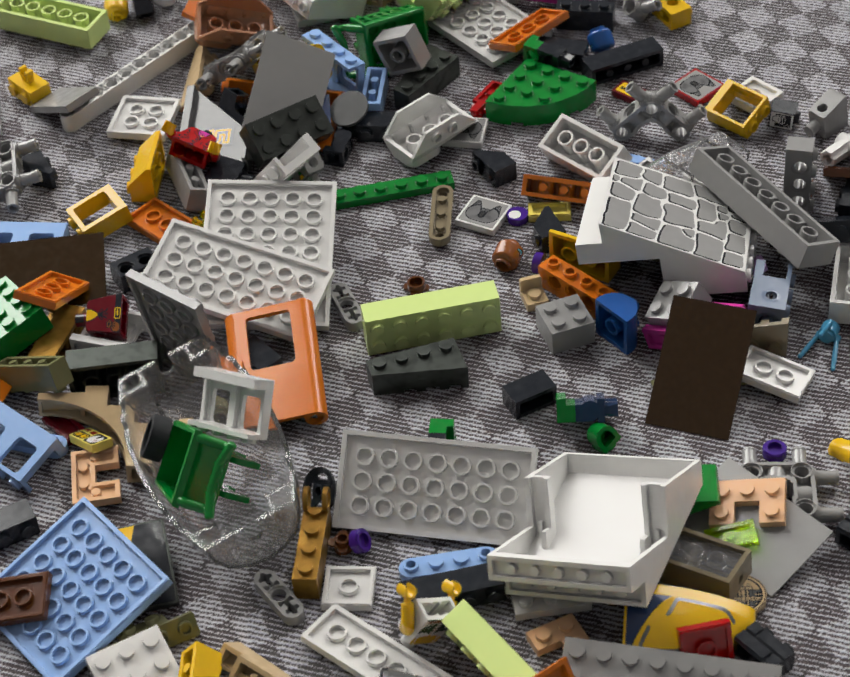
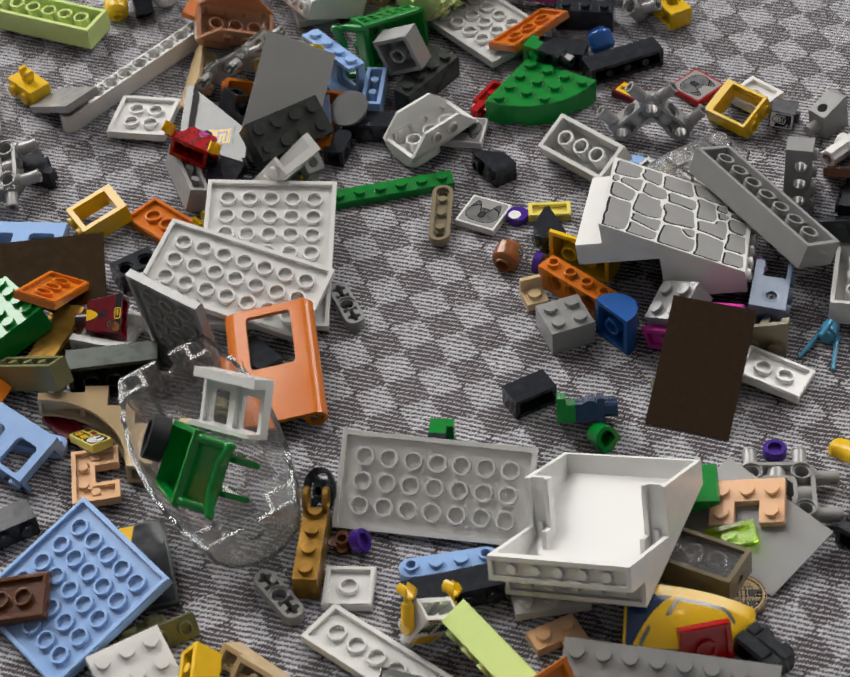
(147, 170): yellow slope -> none
(416, 285): reddish brown plate -> none
(418, 368): pearl dark grey wedge -> none
(431, 317): yellowish green brick -> none
(555, 188): orange brick -> none

